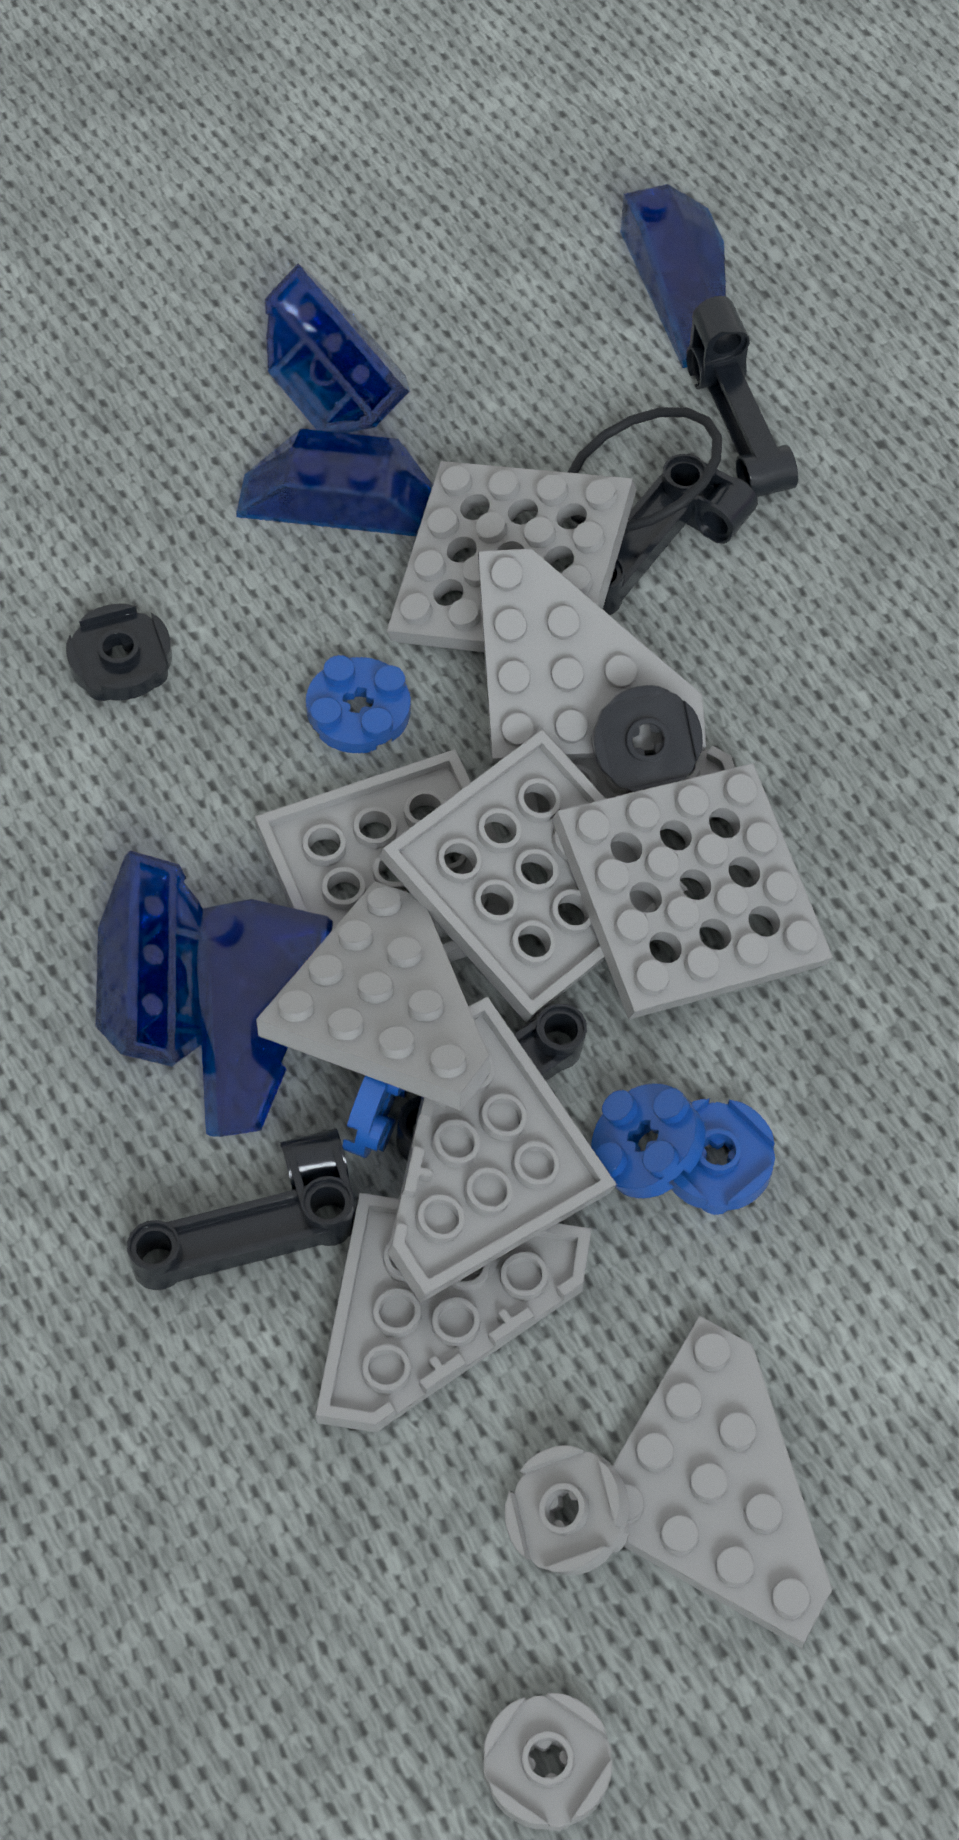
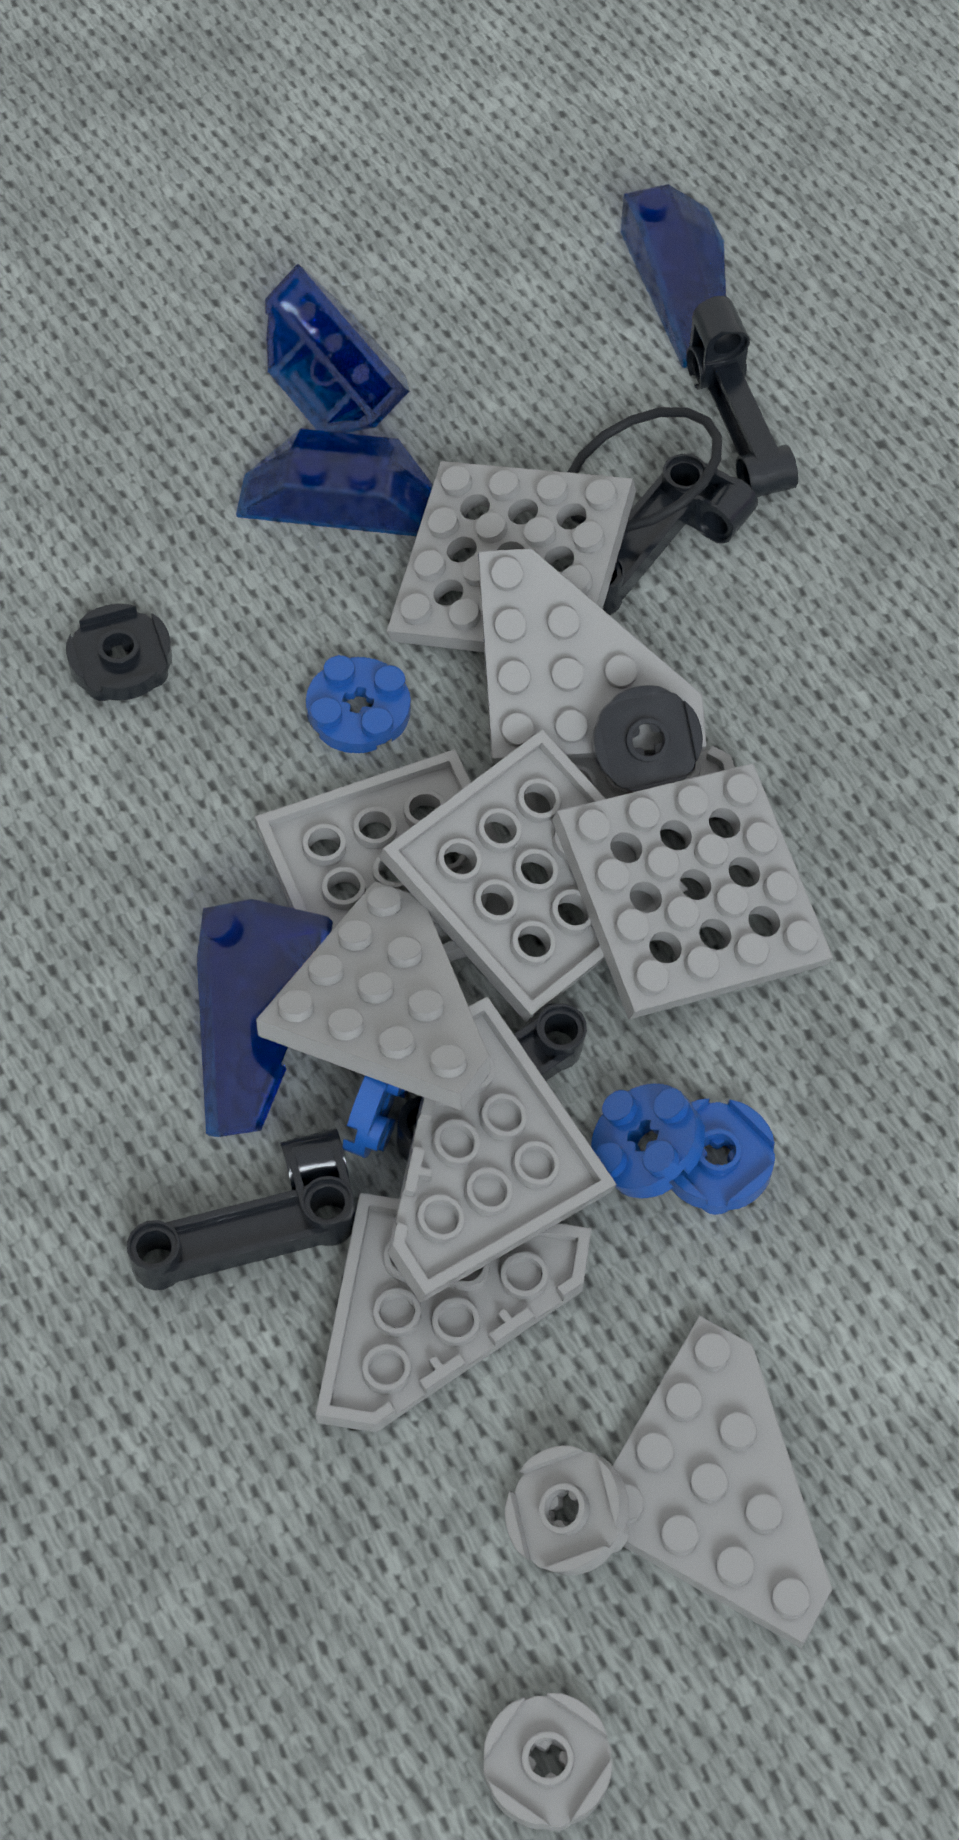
(149, 962): clear blue wedge -> none

